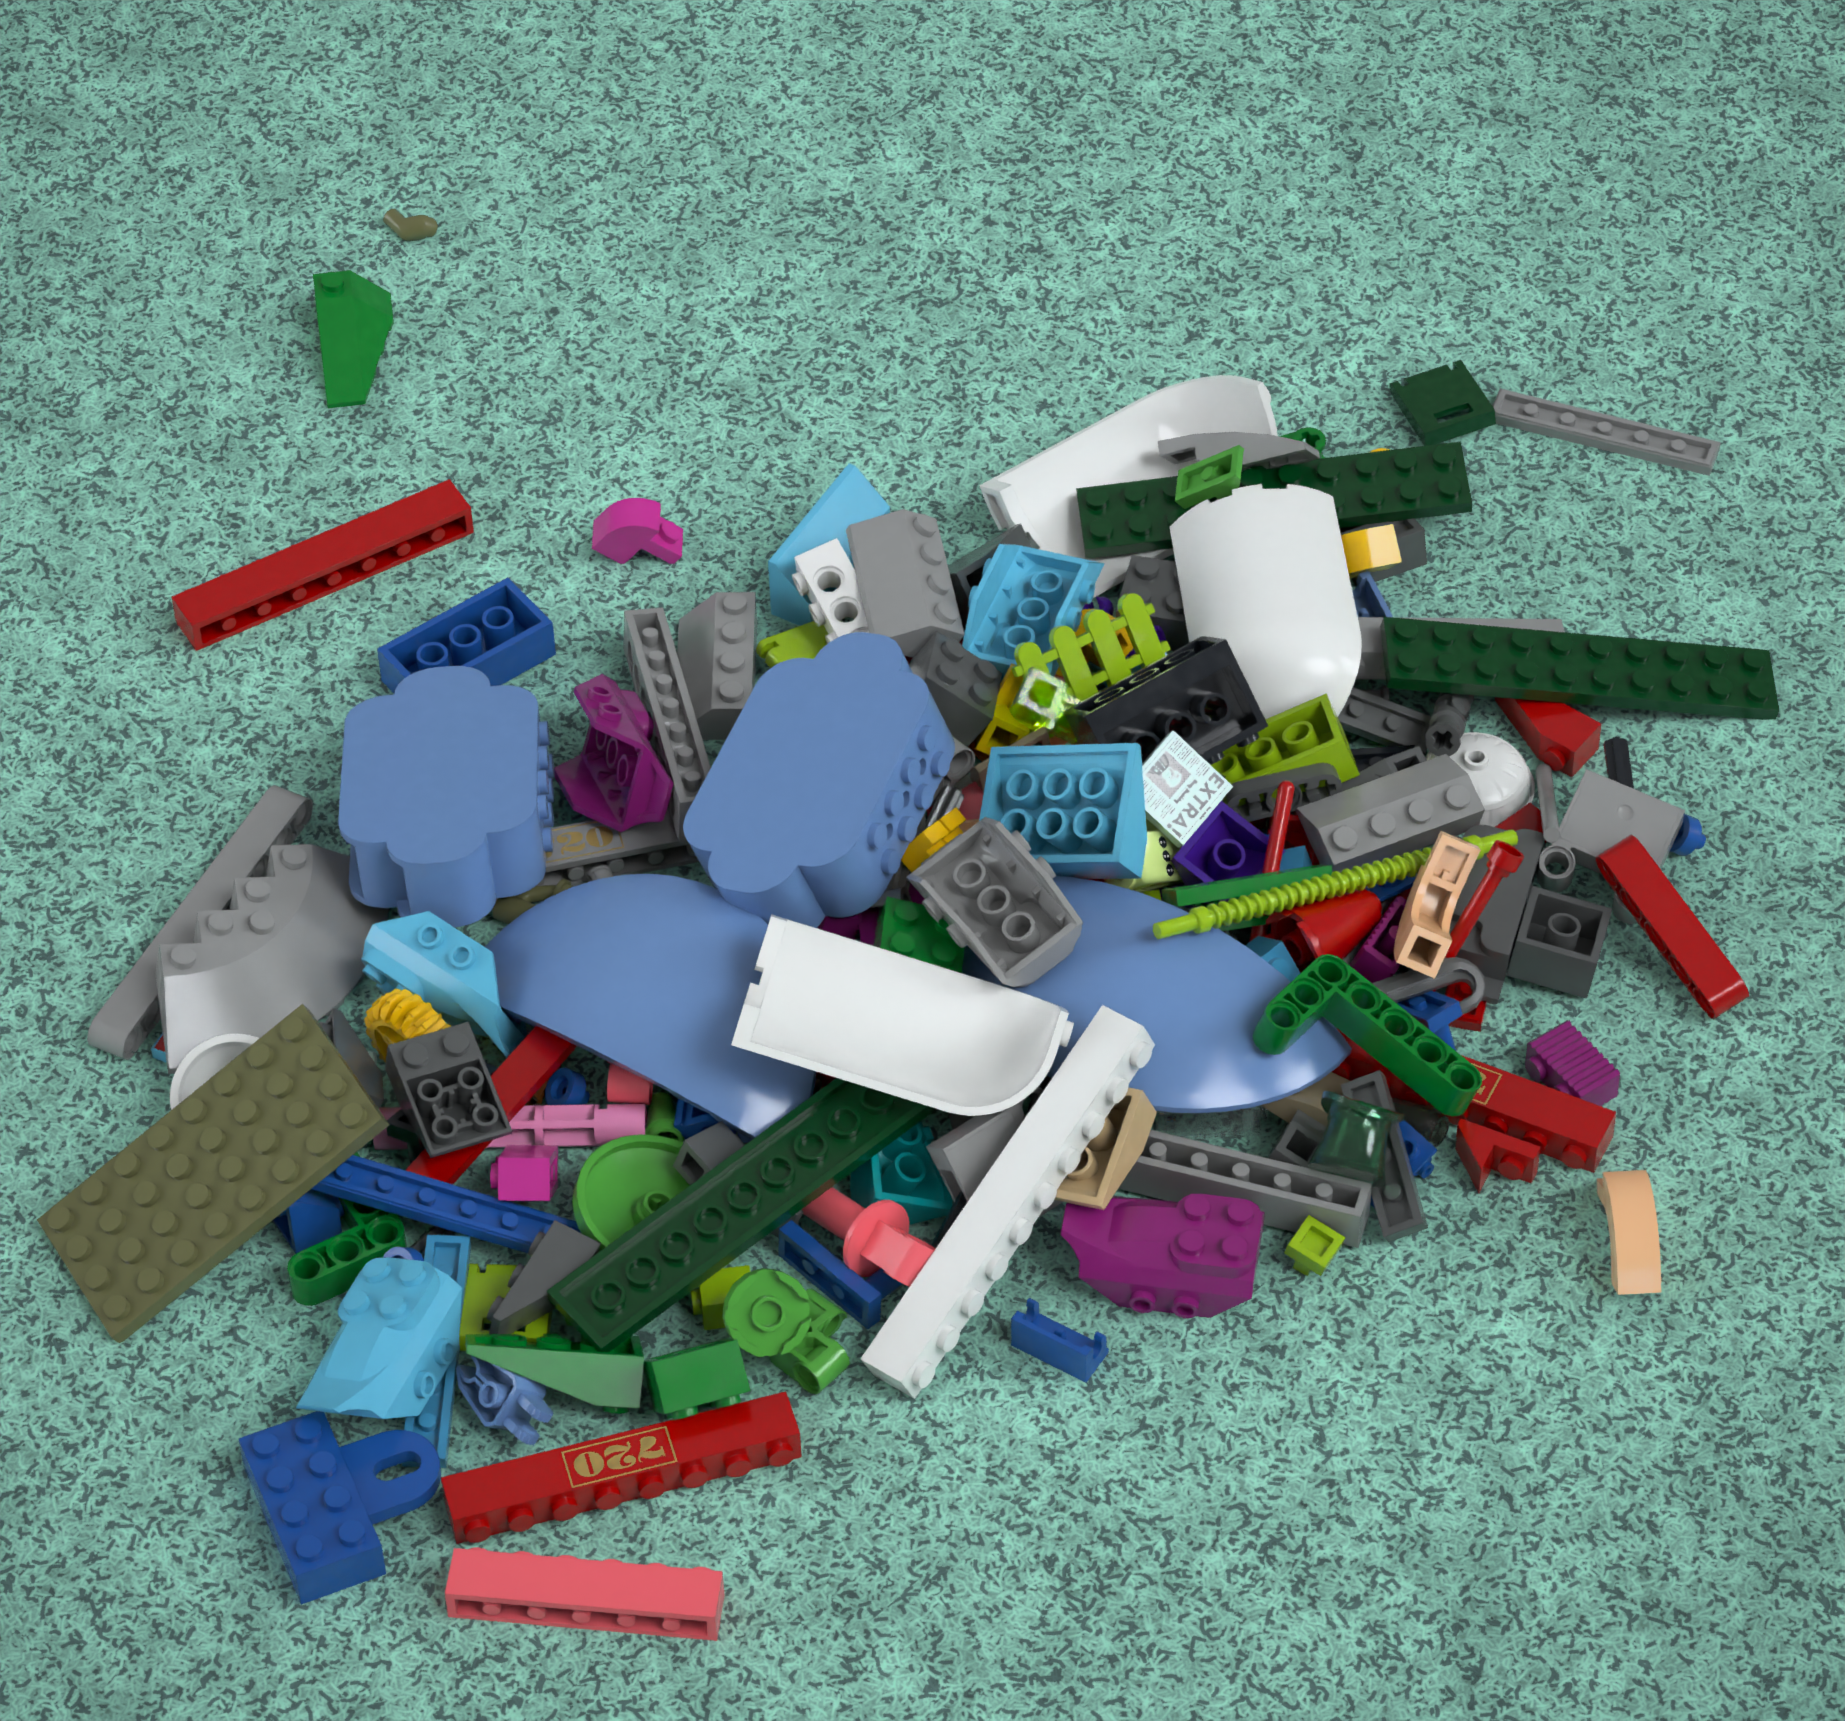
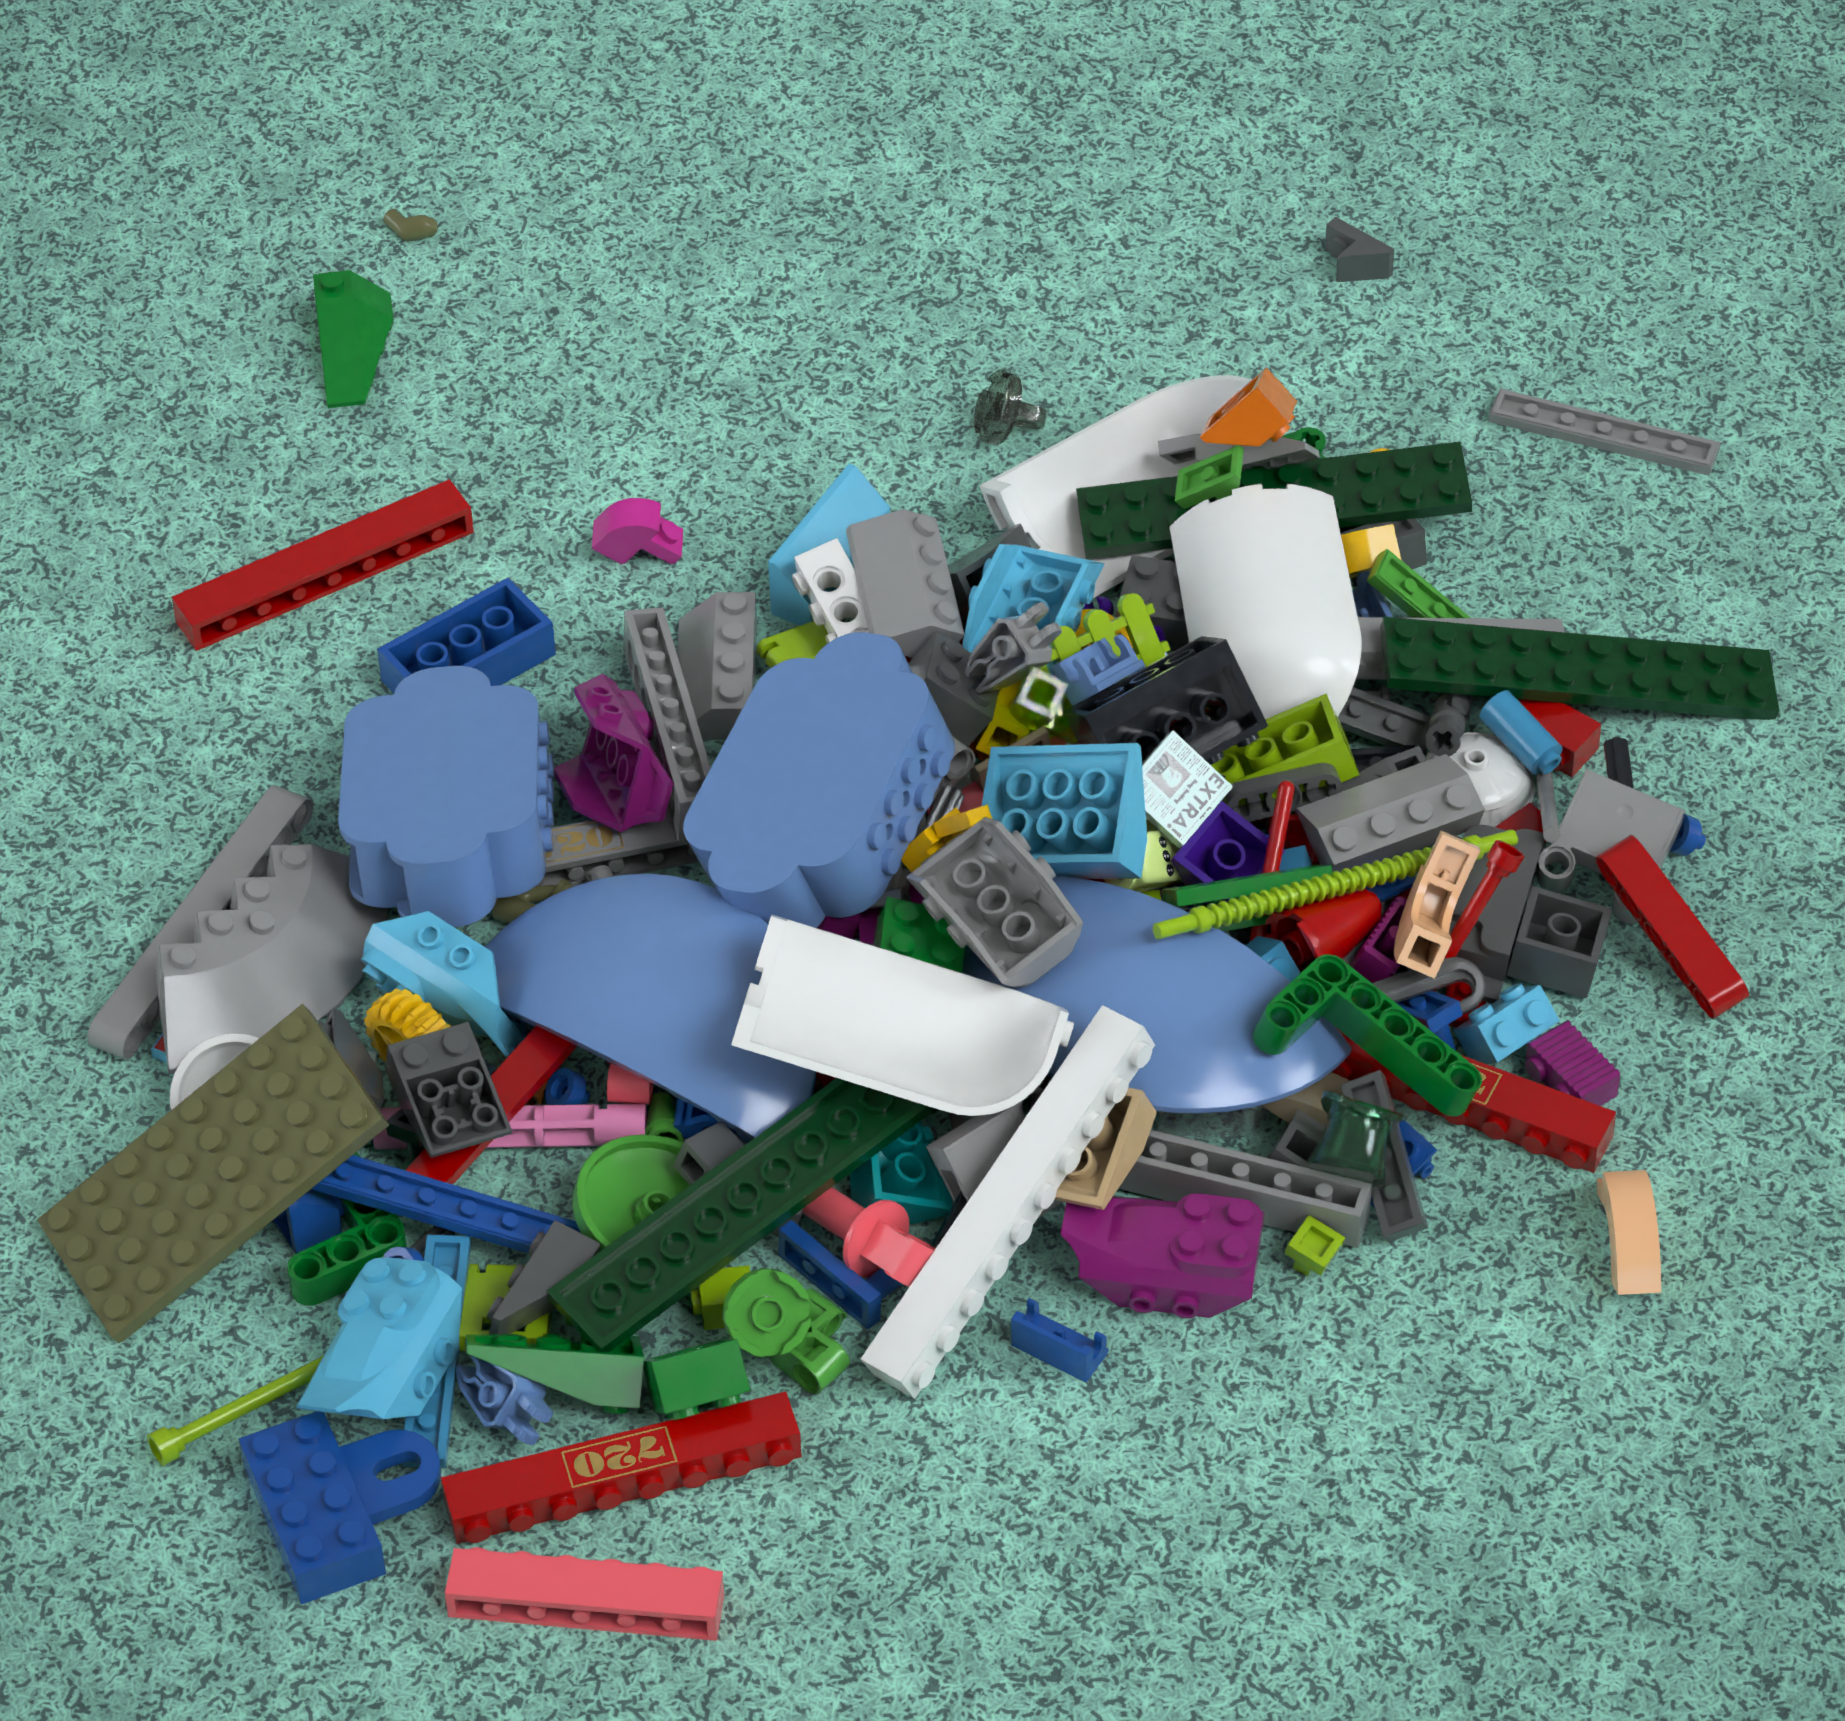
(168, 1443): none -> lime piece
(526, 1173): dark pink brick -> none
(961, 822): none -> yellow tile
(1003, 409): none -> clear smoke tile
(1012, 649): none -> light grey hinge
(1096, 668): none -> medium blue hinge
(1252, 414): none -> orange slope
(1357, 253): none -> dark grey slope
(1409, 589): none -> bright green tile
(1424, 1119): clear smoke cone -> none
(1441, 393): dark green container -> none
(1489, 1150): red slope -> none
(1506, 1024): none -> medium azure brick
(1521, 733): none -> dark azure brick

